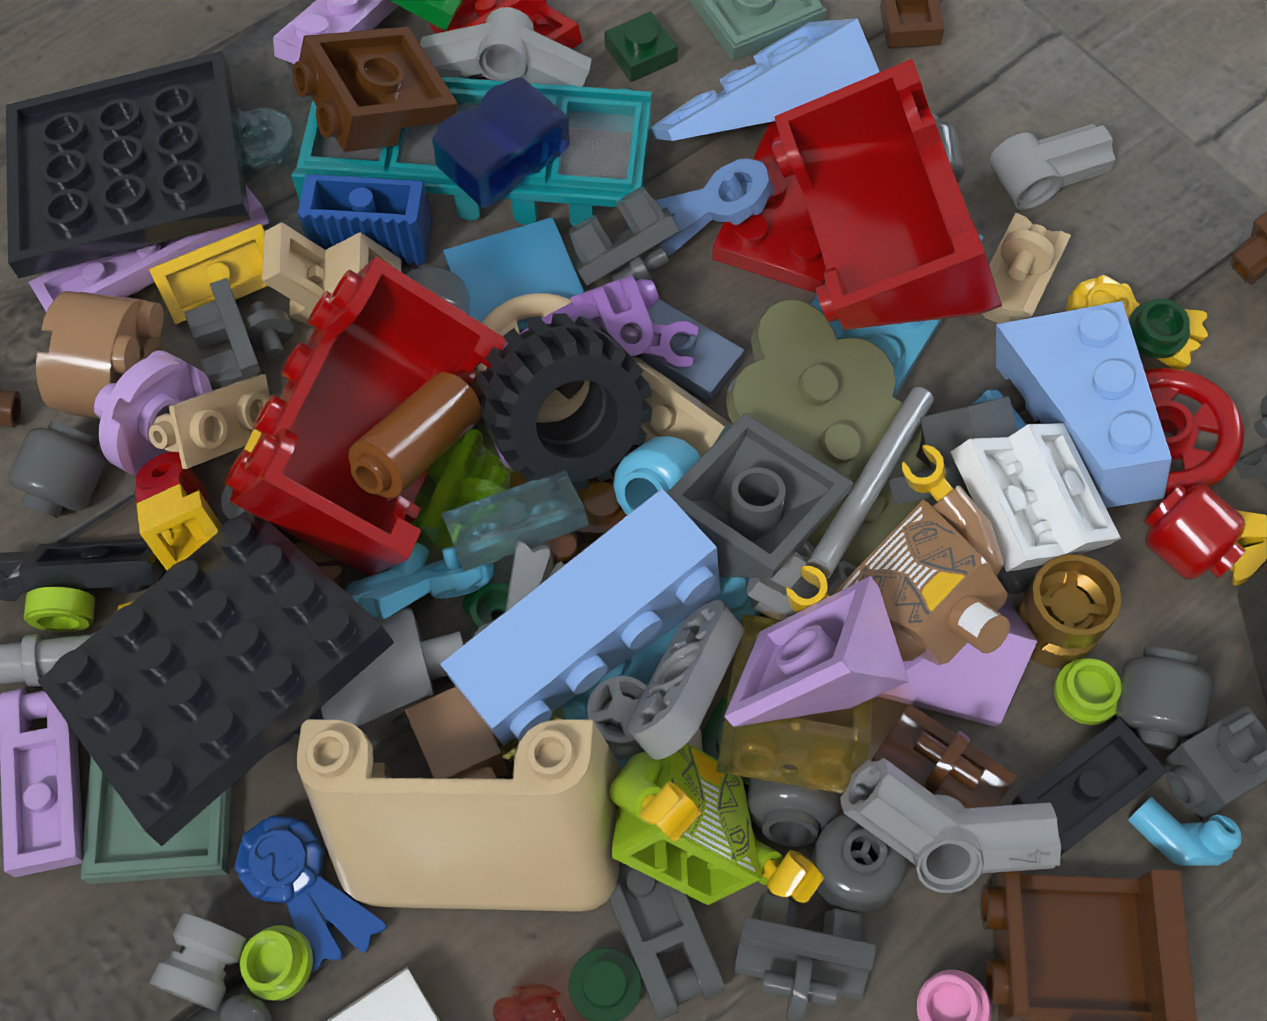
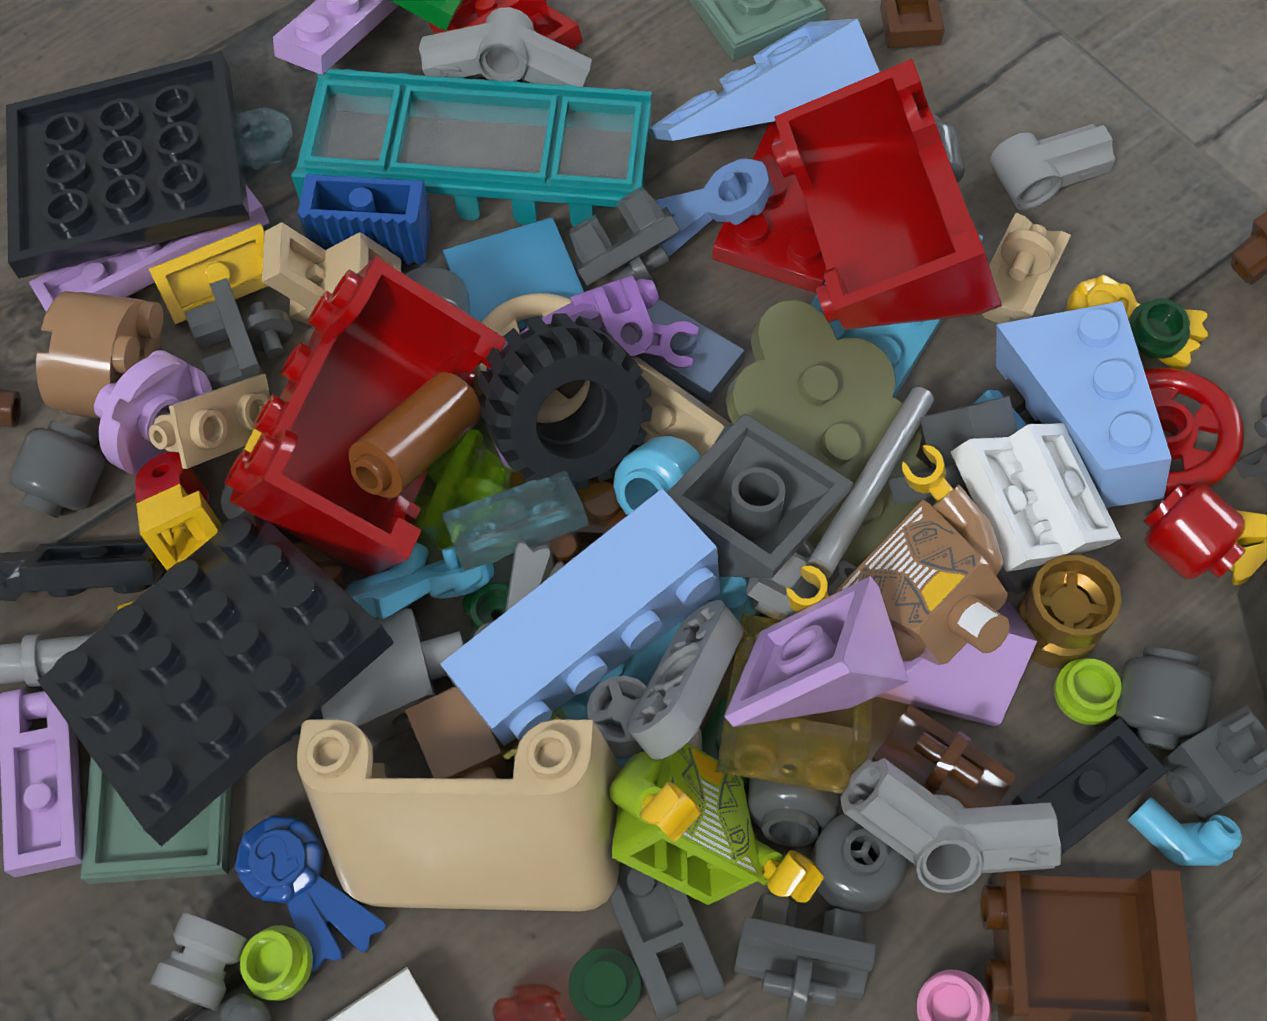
(59, 609): lime tile -> none
(370, 86): reddish brown plate -> none
(501, 141): clear blue brick -> none
(641, 46): dark green plate -> none

